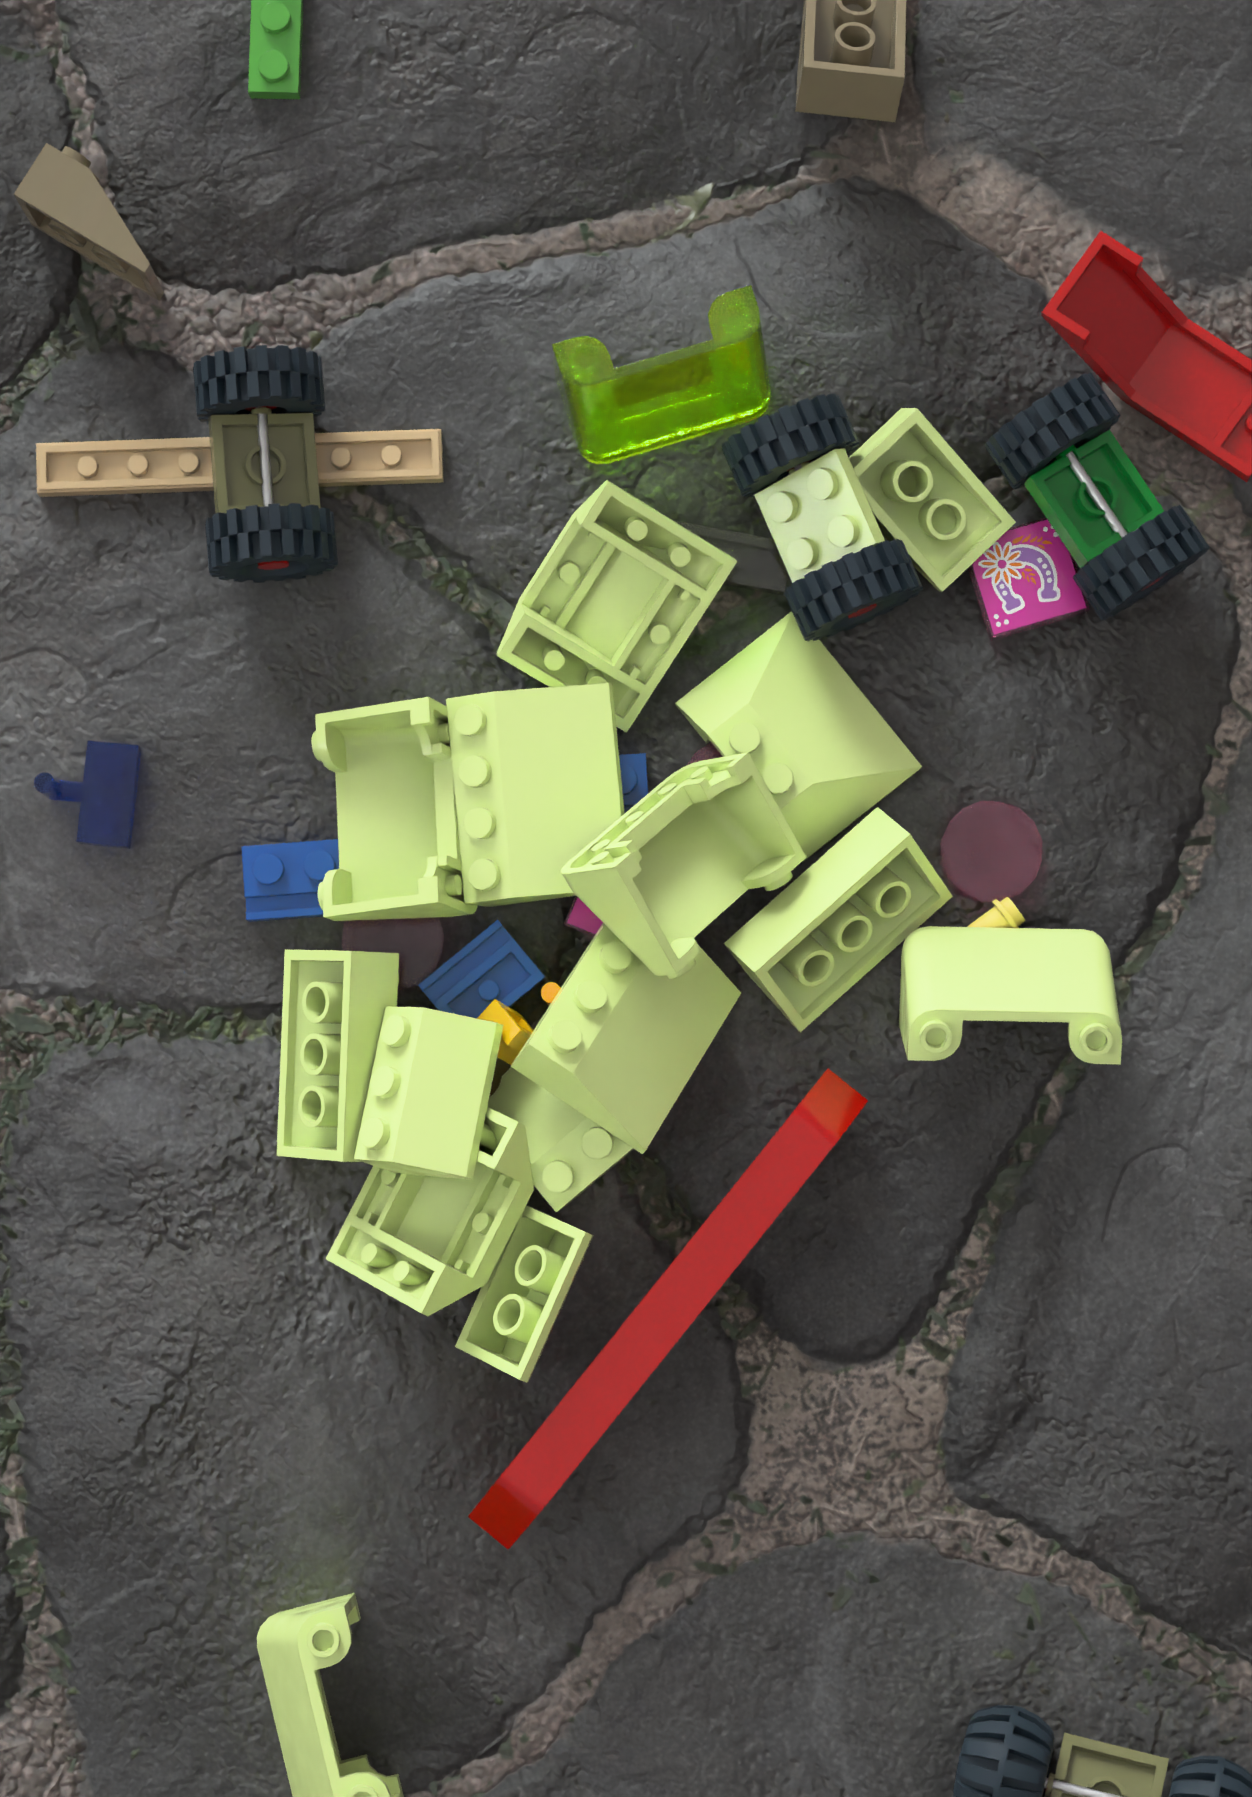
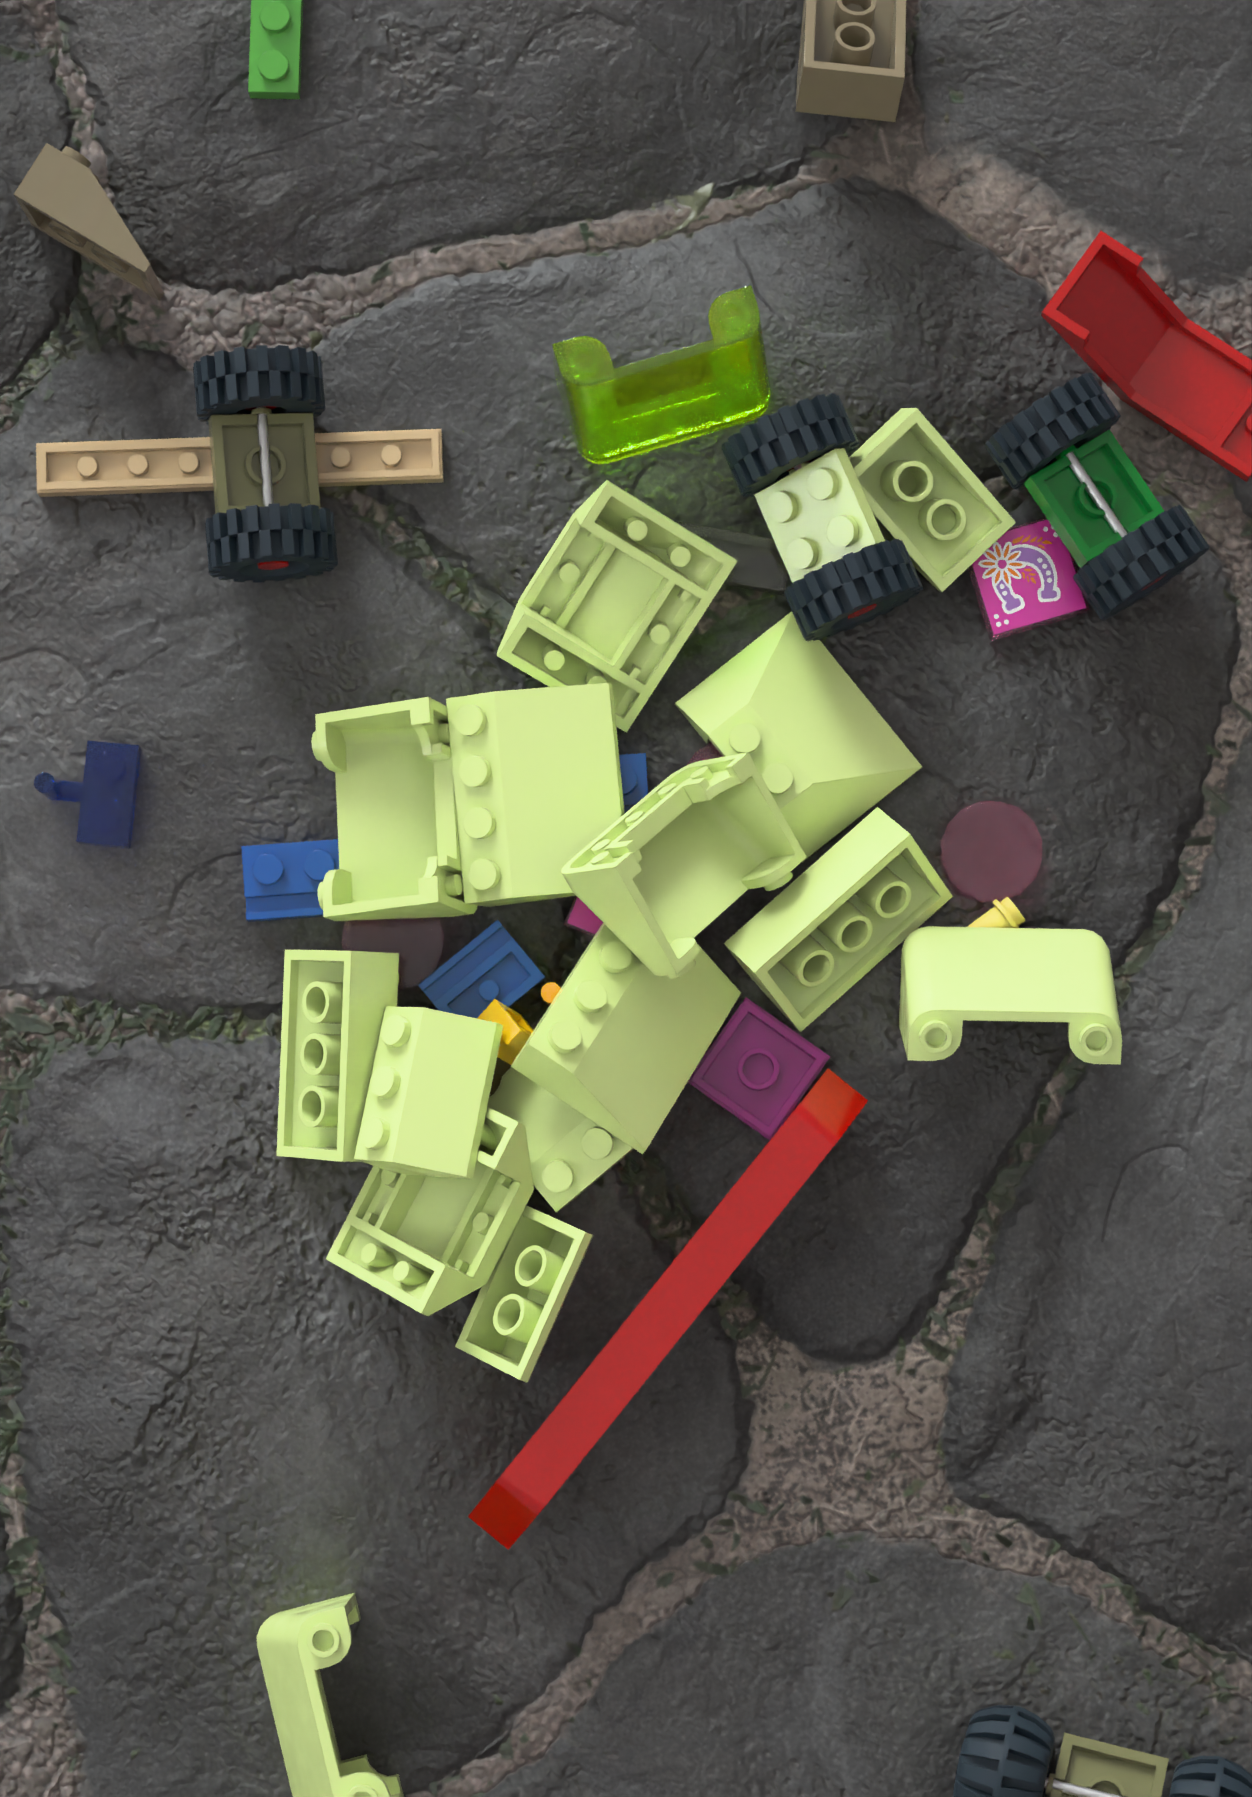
(758, 1069): none -> magenta tile

